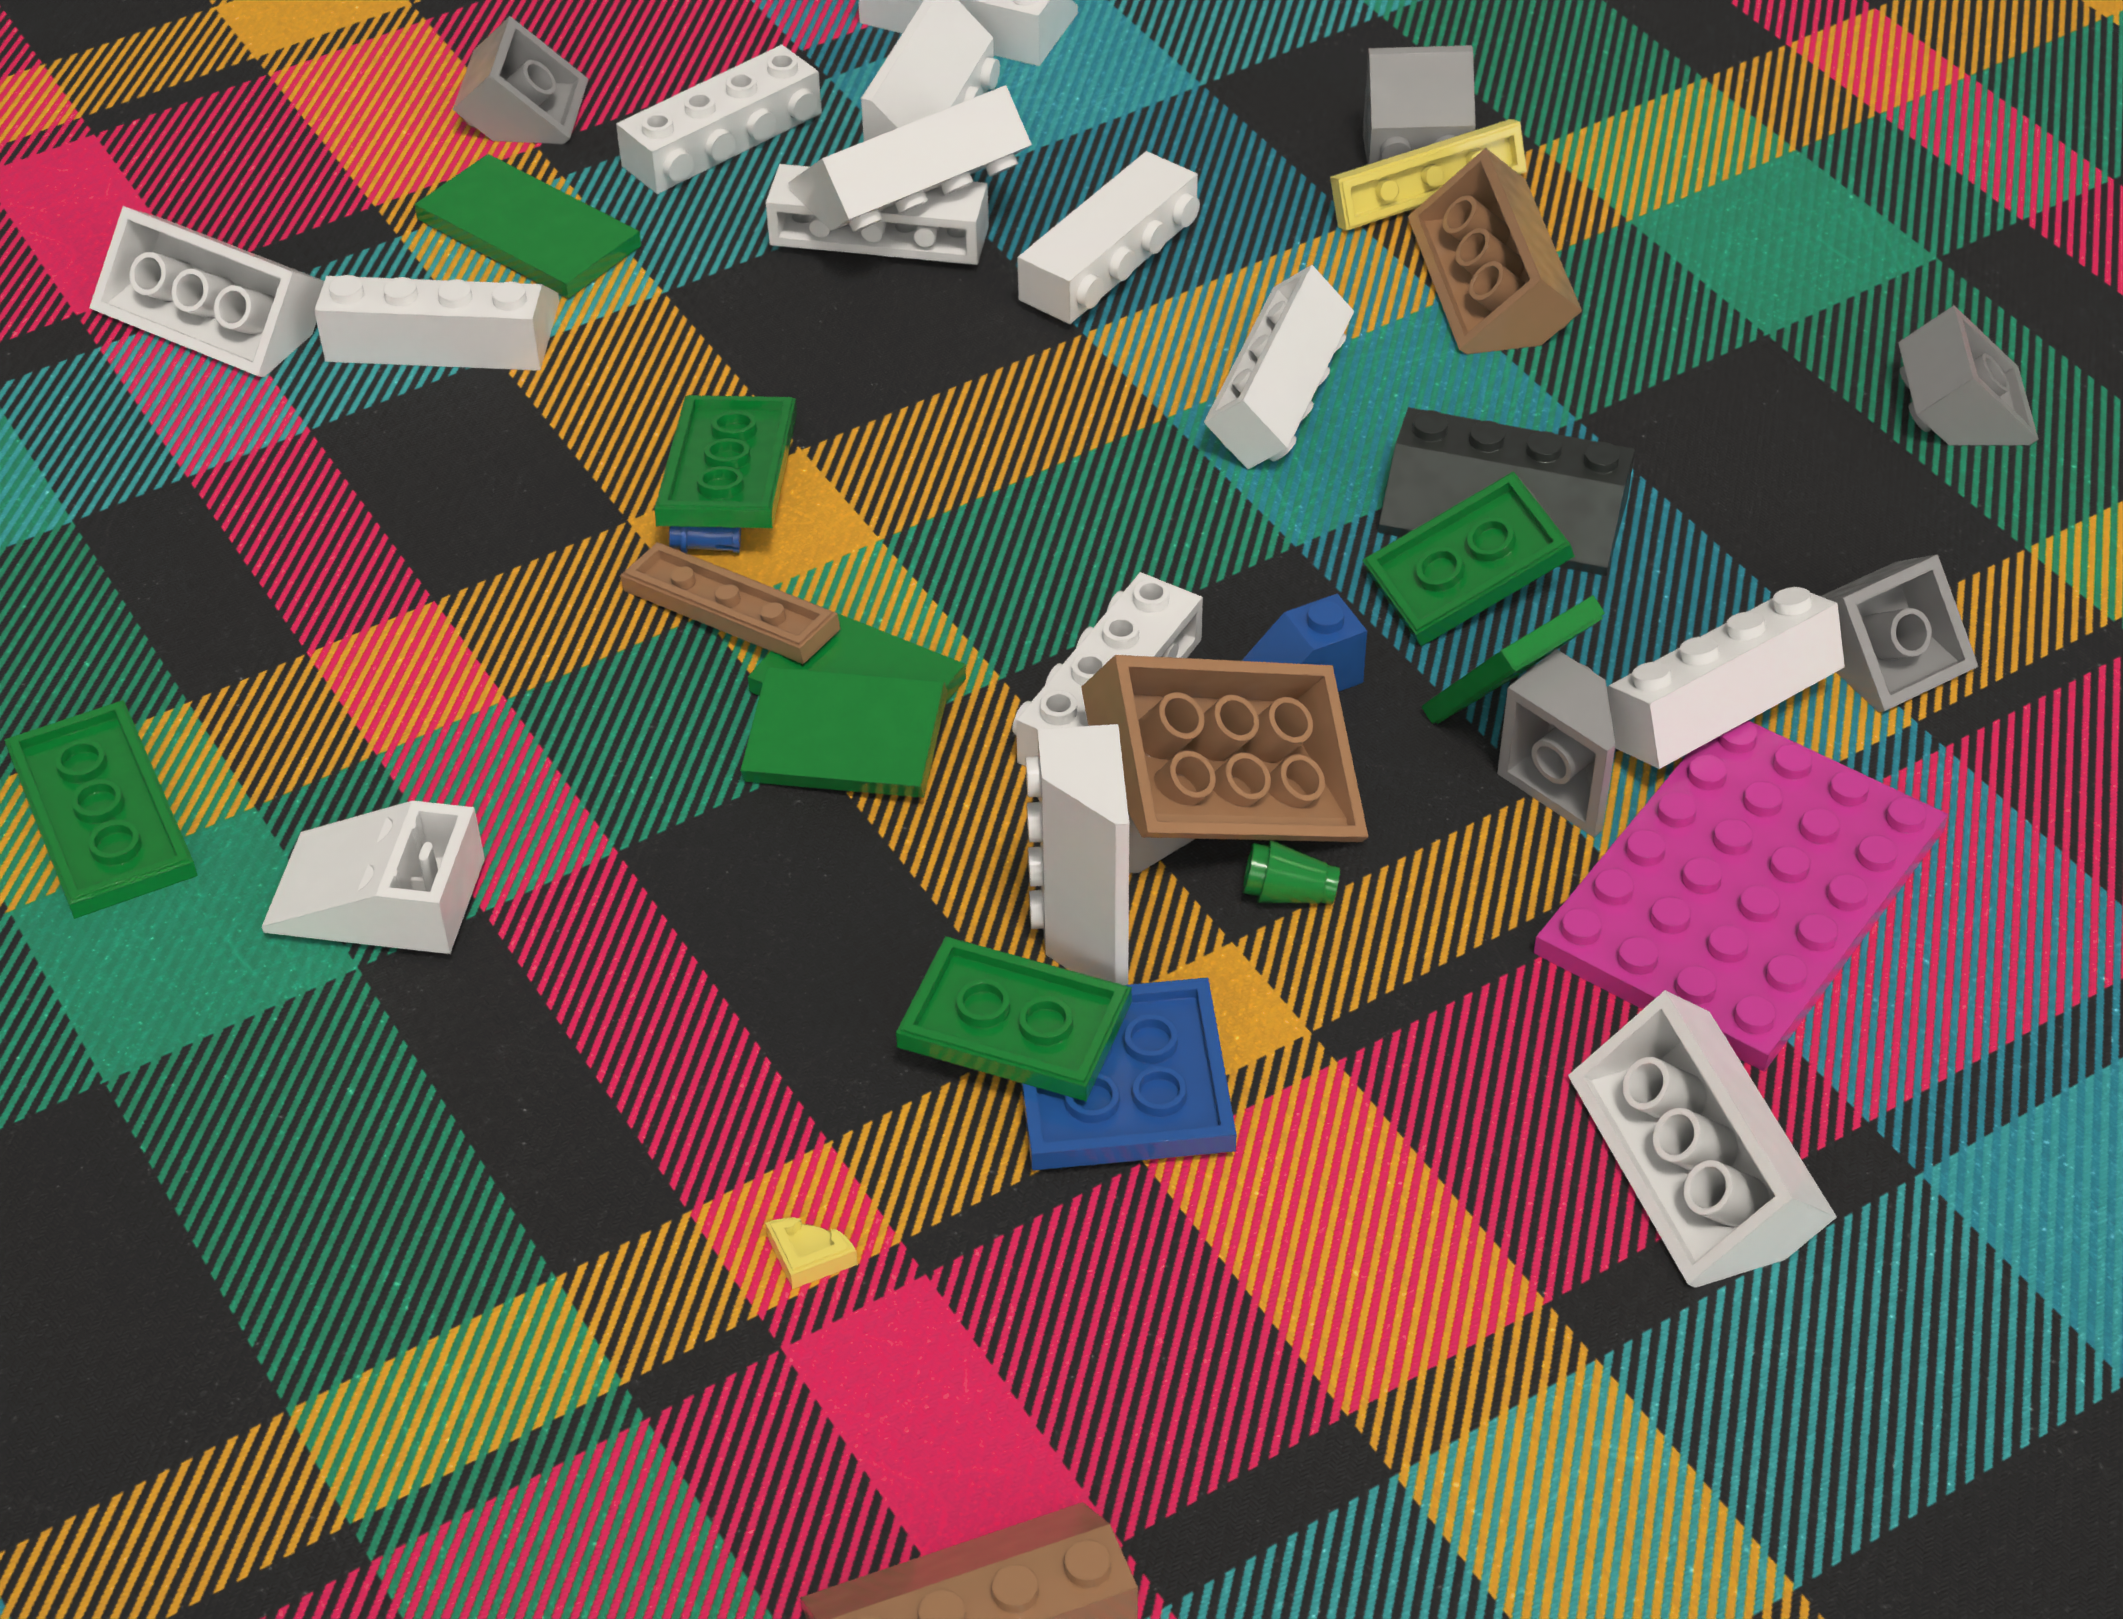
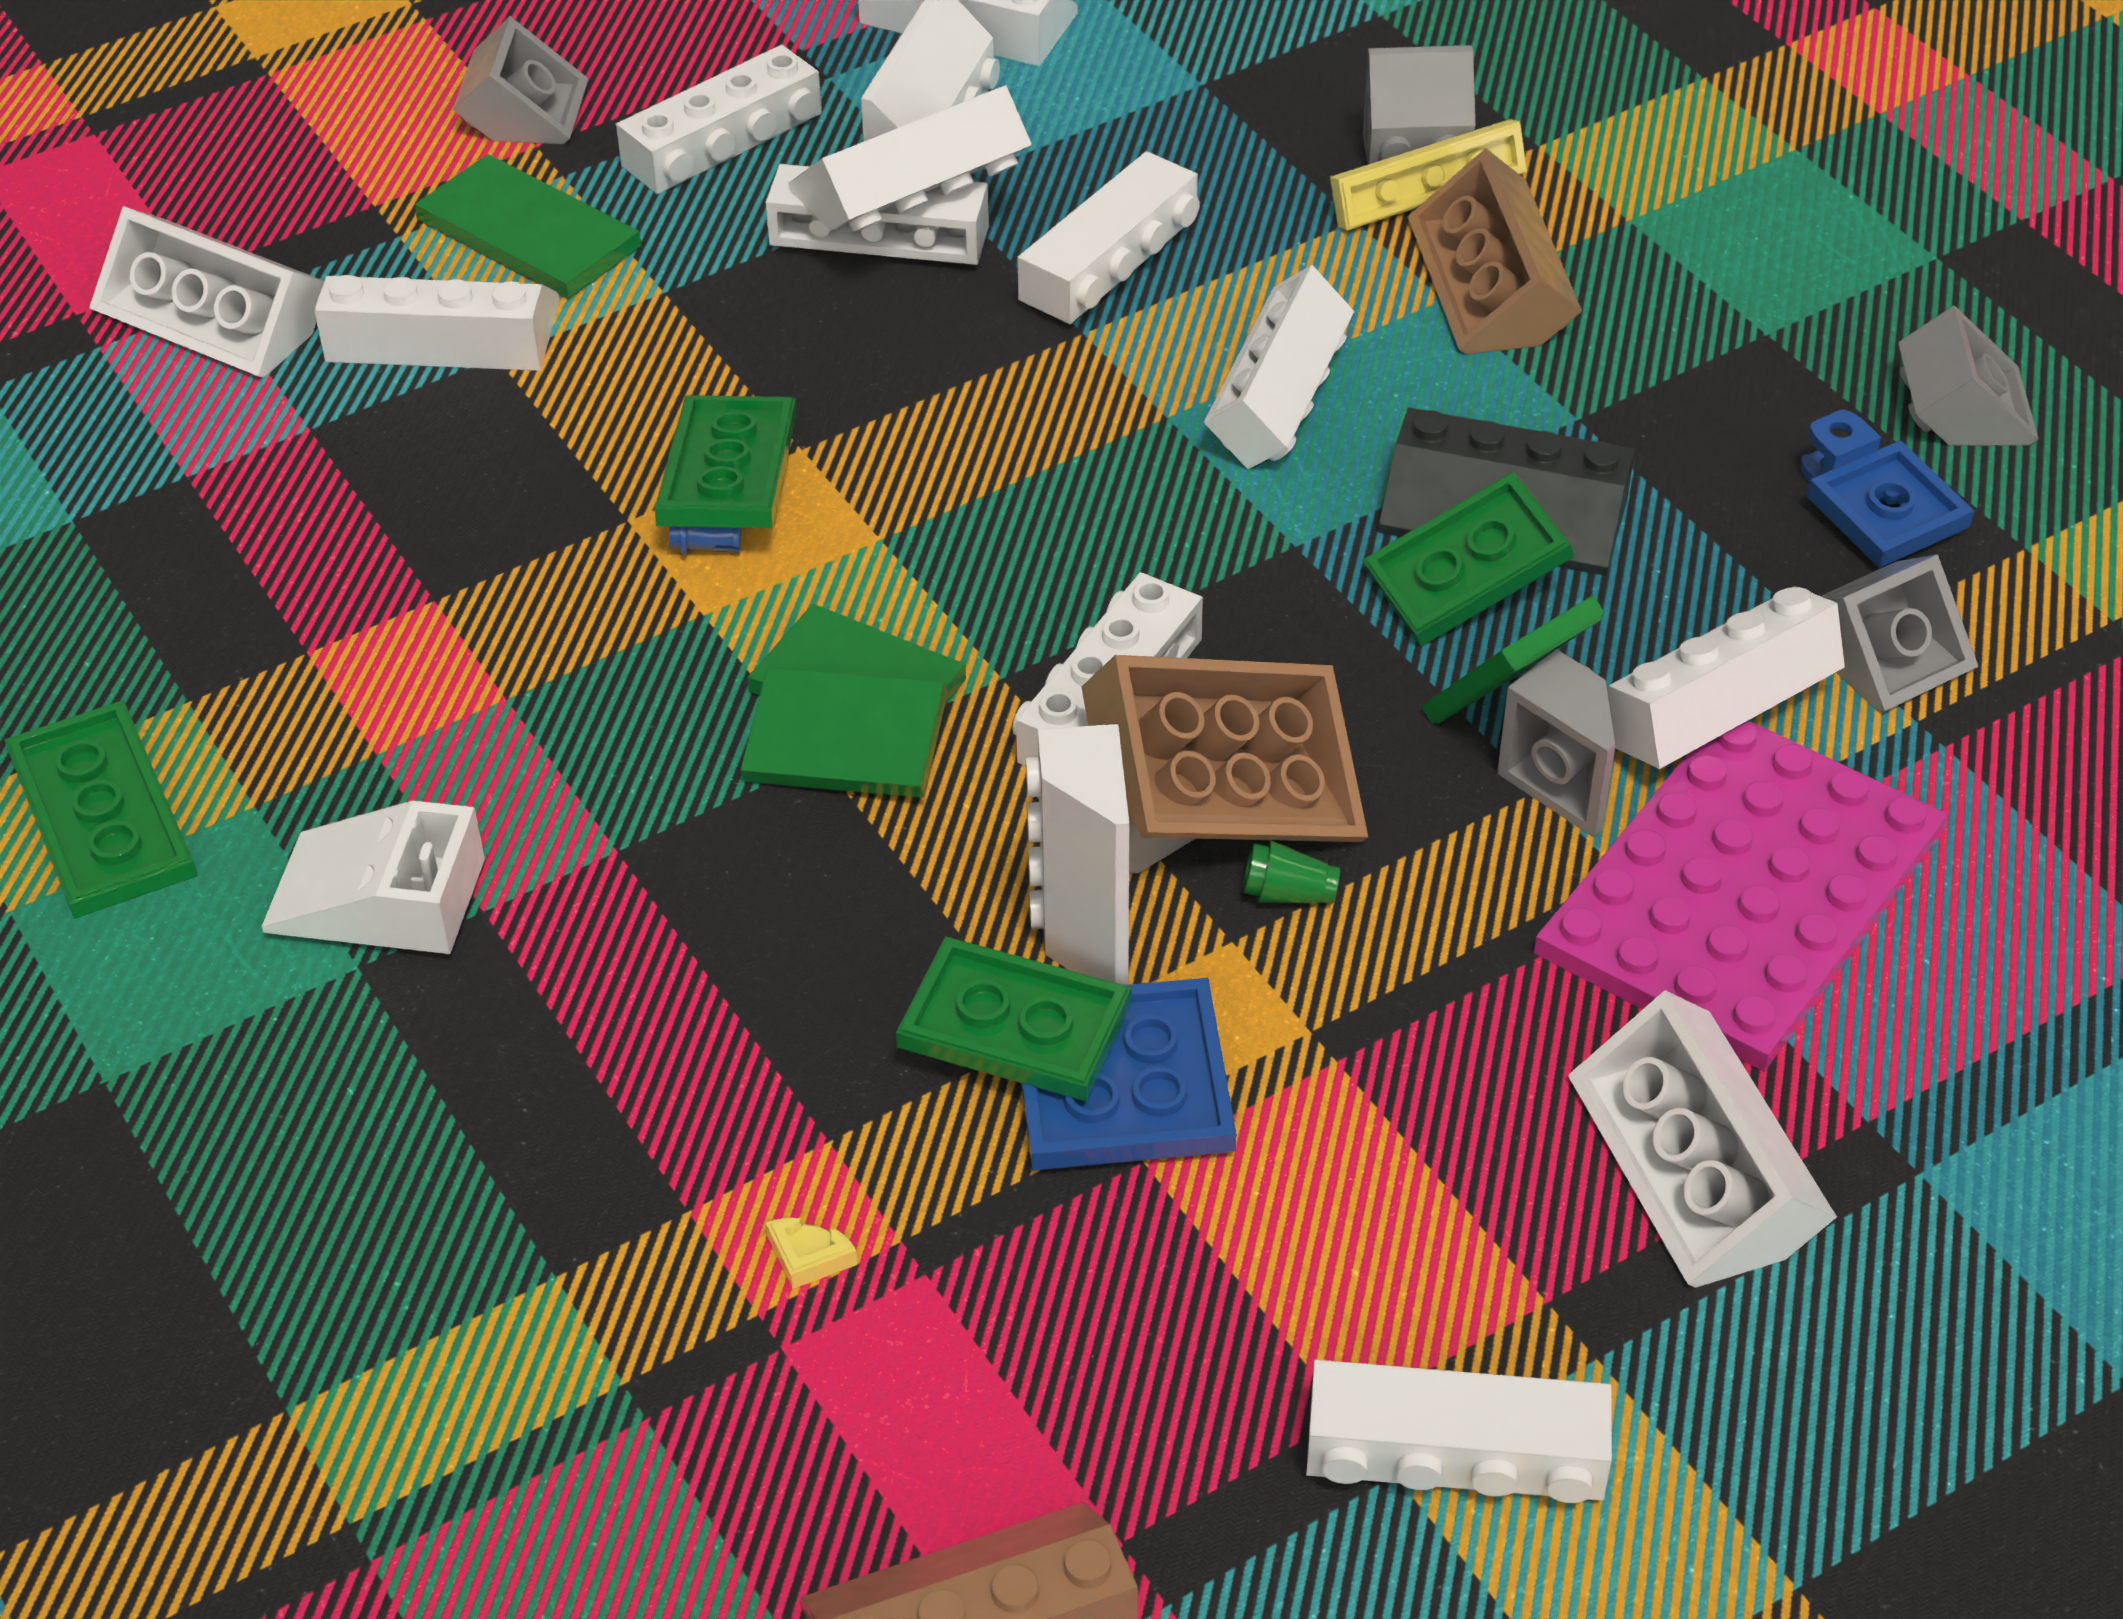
(730, 602): medium nougat tile -> none
(1317, 635): blue slope -> none
(1460, 1431): none -> white brick
(1860, 476): none -> blue plate

